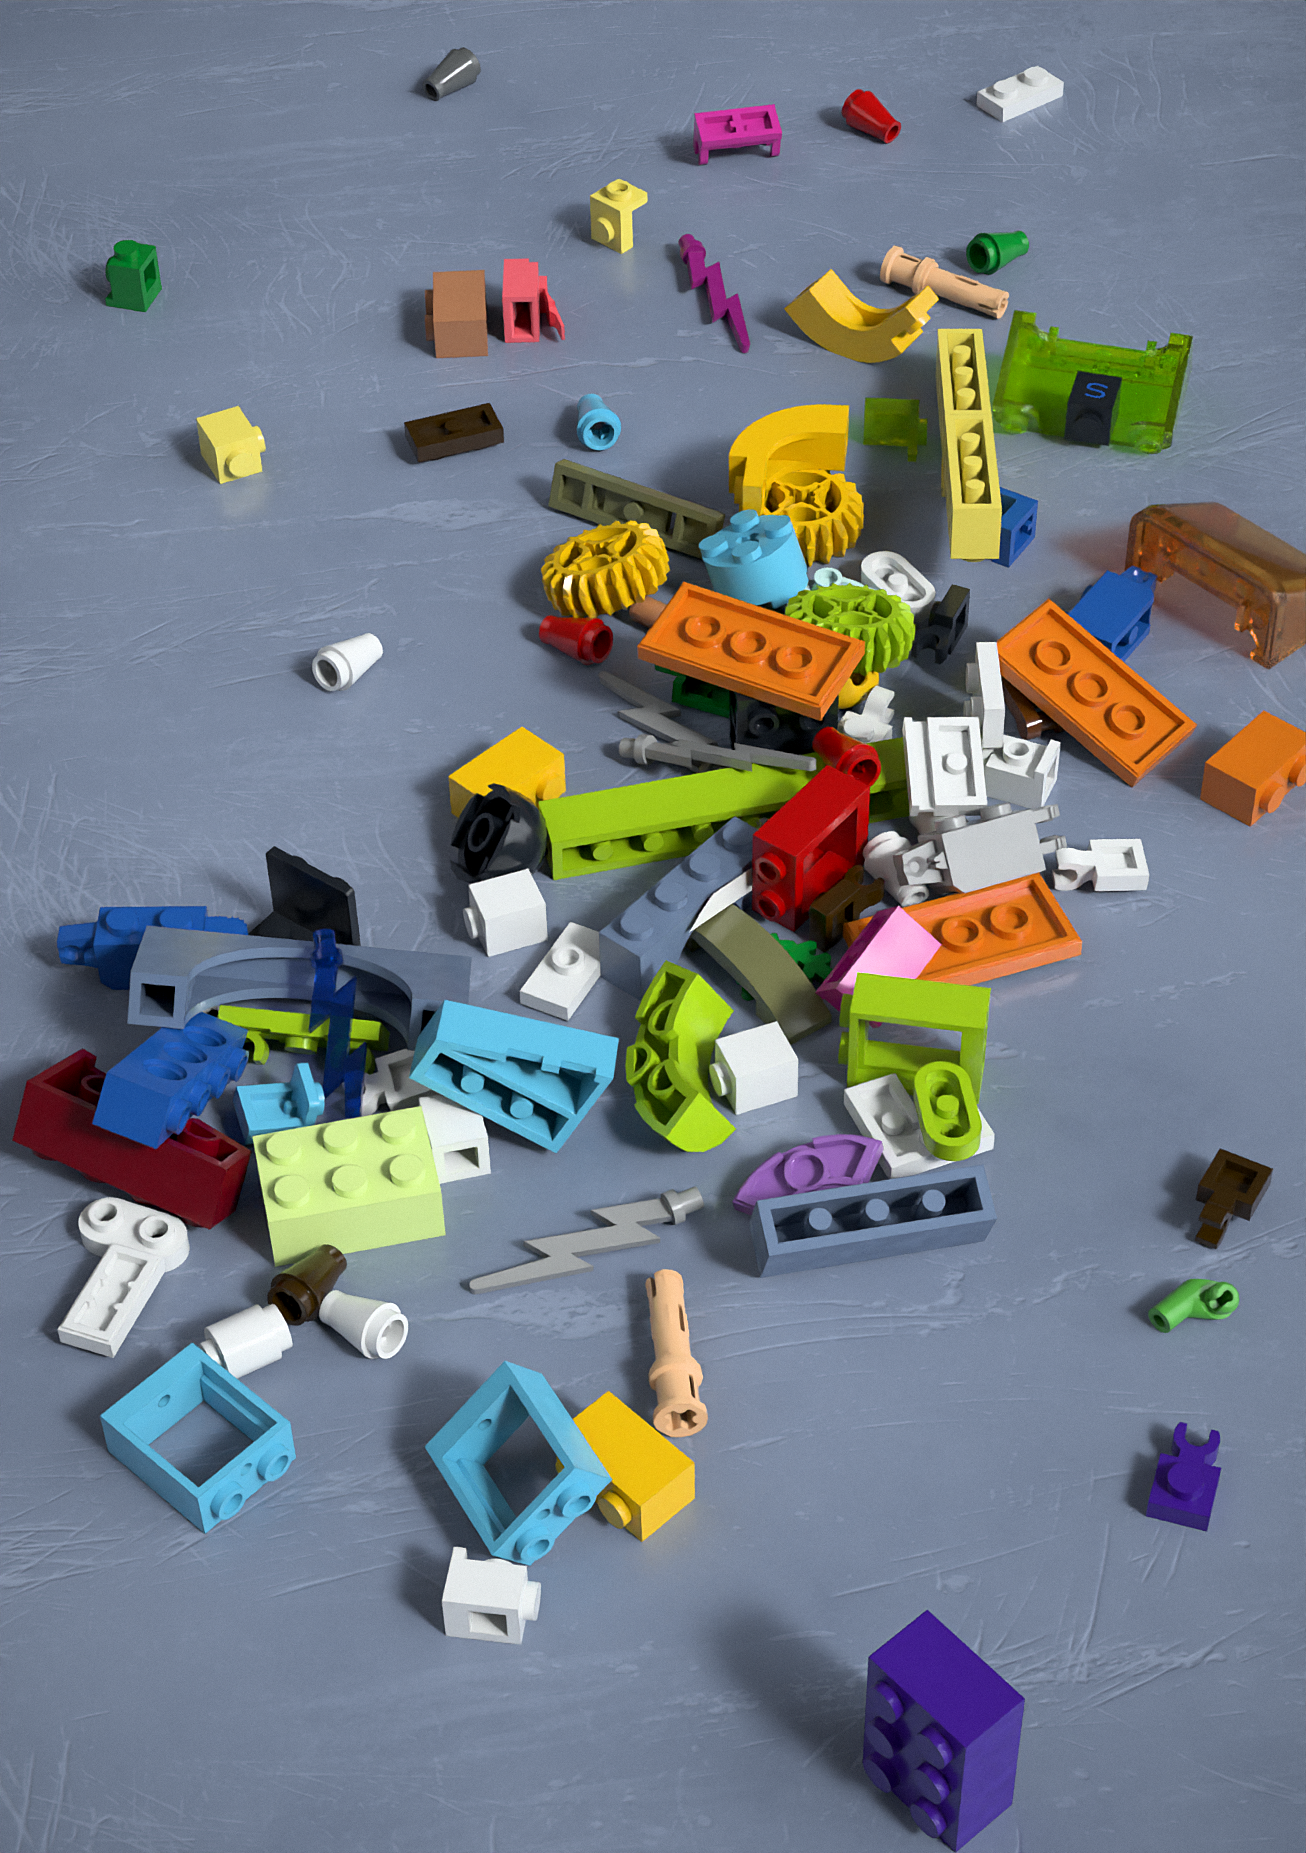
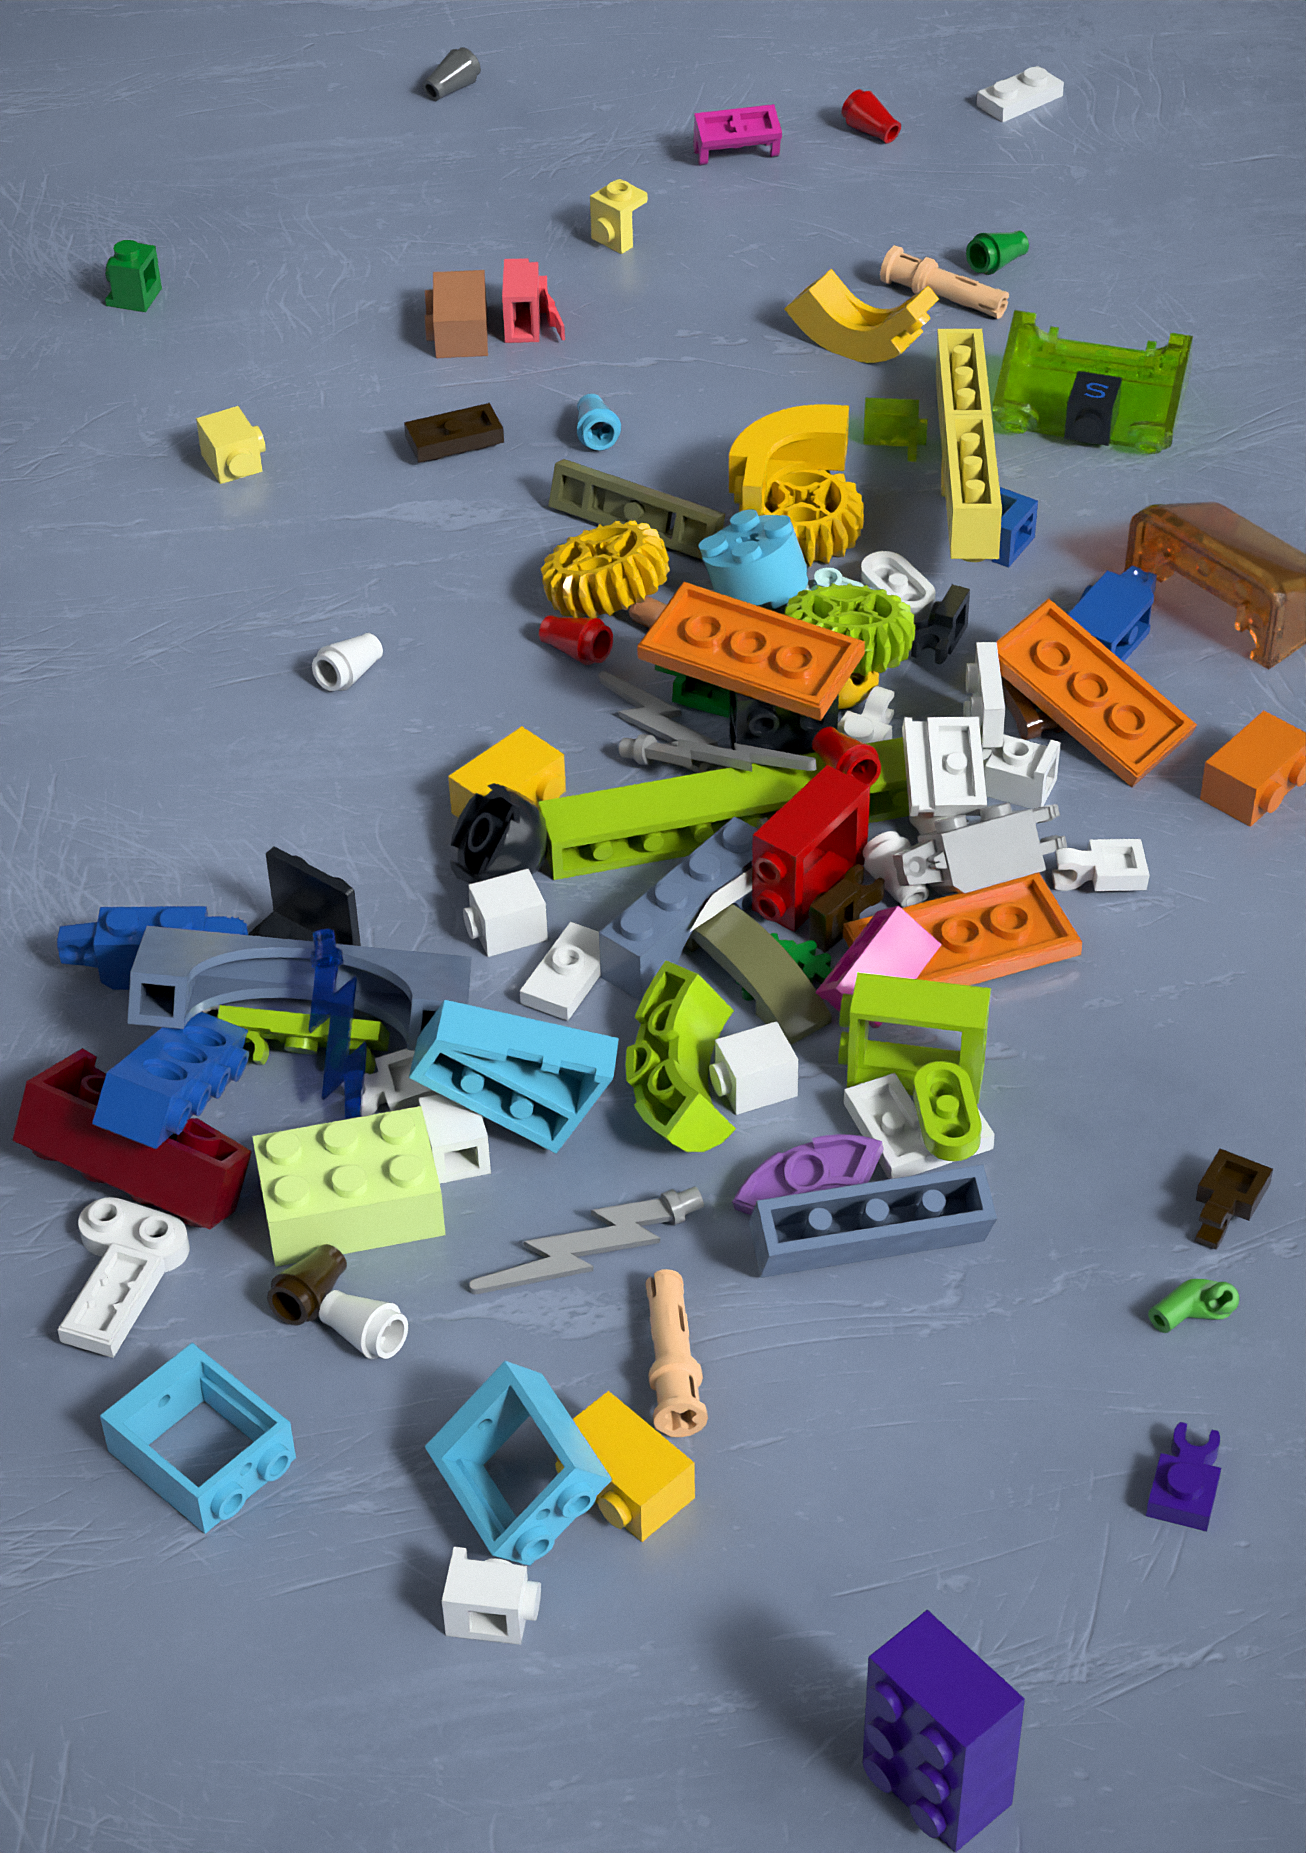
(247, 1340): white brick -> none
(279, 1105): medium azure bracket -> none
(693, 255): magenta piece -> none

